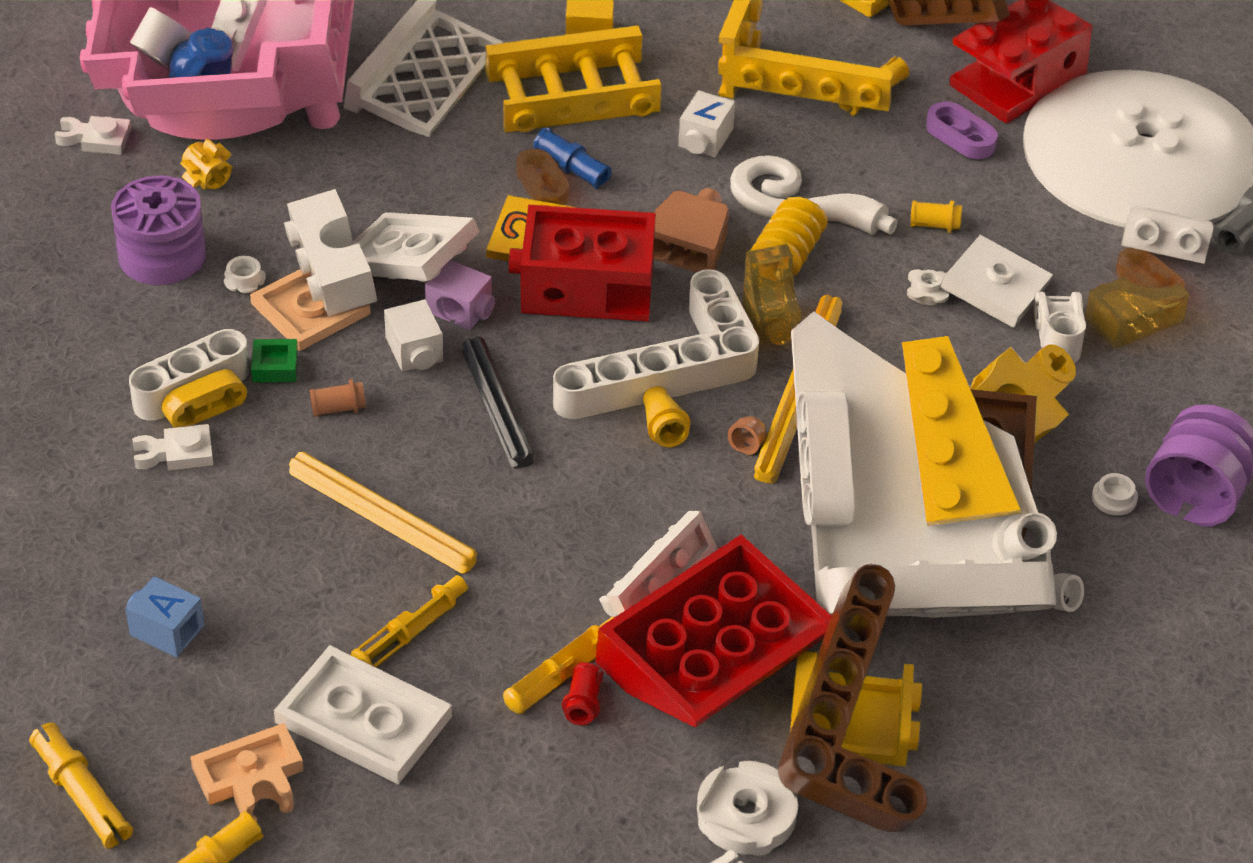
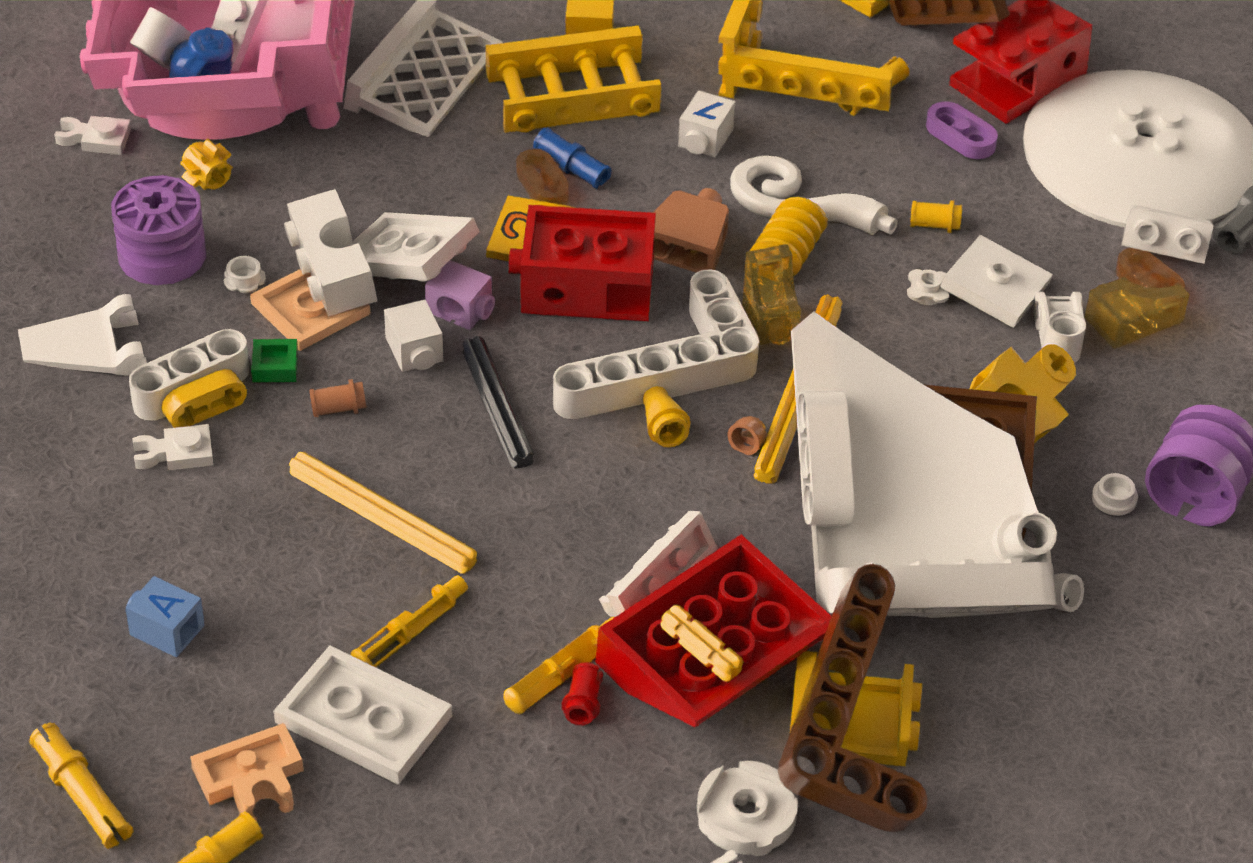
(85, 341): none -> white flag
(702, 643): none -> yellow axle
(954, 450): yellow wing -> none

